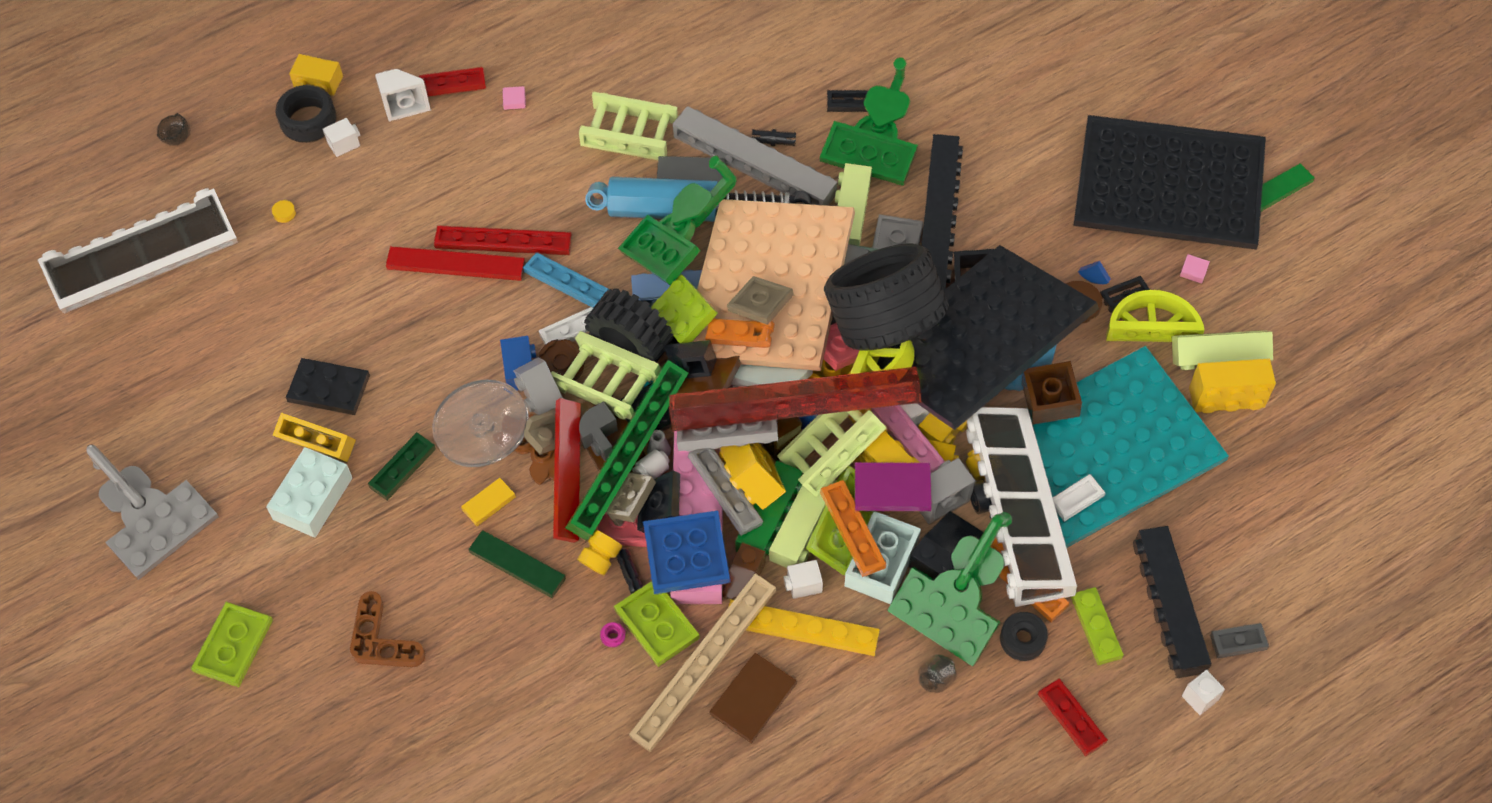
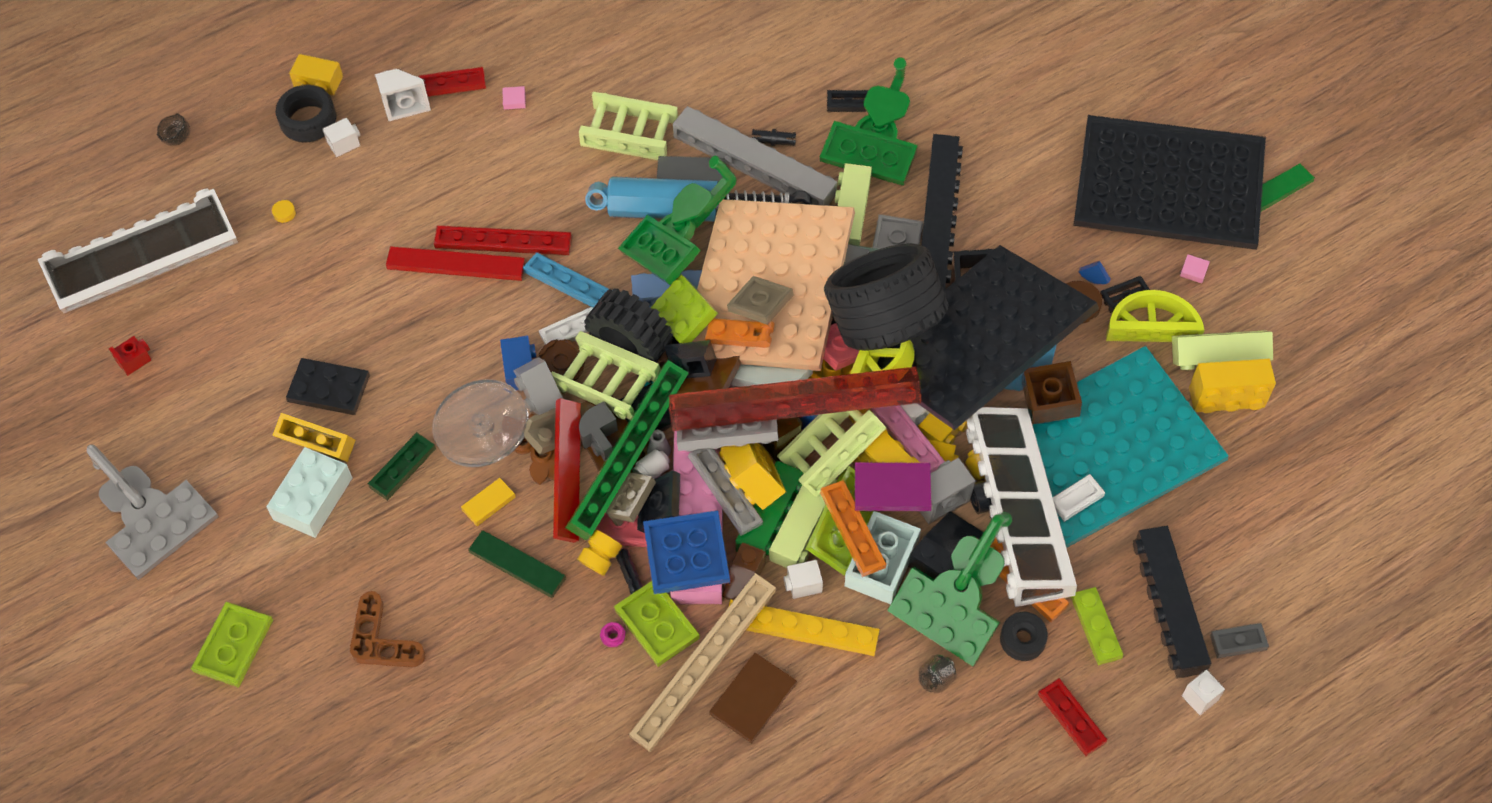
(131, 354): none -> red brick

